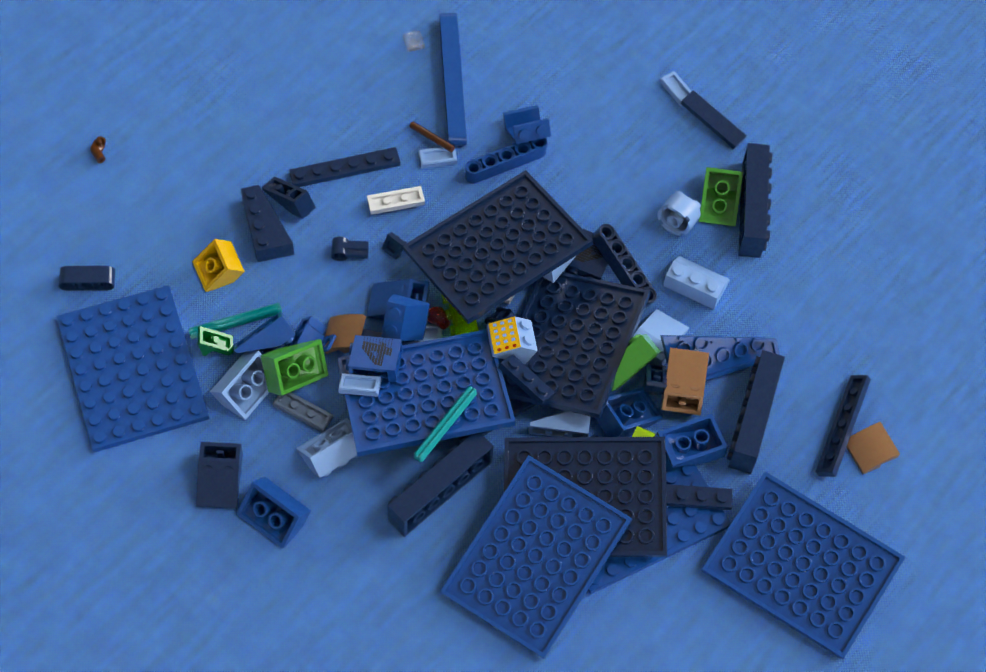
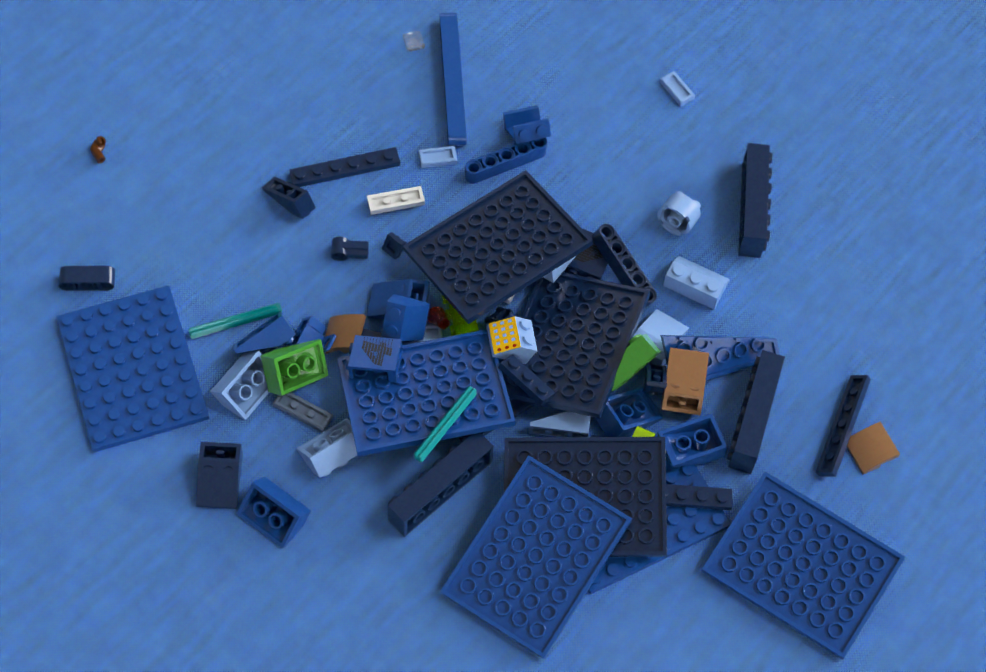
(213, 340): green slope -> none
(218, 265): yellow slope -> none
(266, 230): dark blue wedge -> none
(359, 385): light blue tile -> none
(441, 142): reddish brown bar -> none
(713, 119): dark blue tile -> none
(720, 196): bright green slope -> none

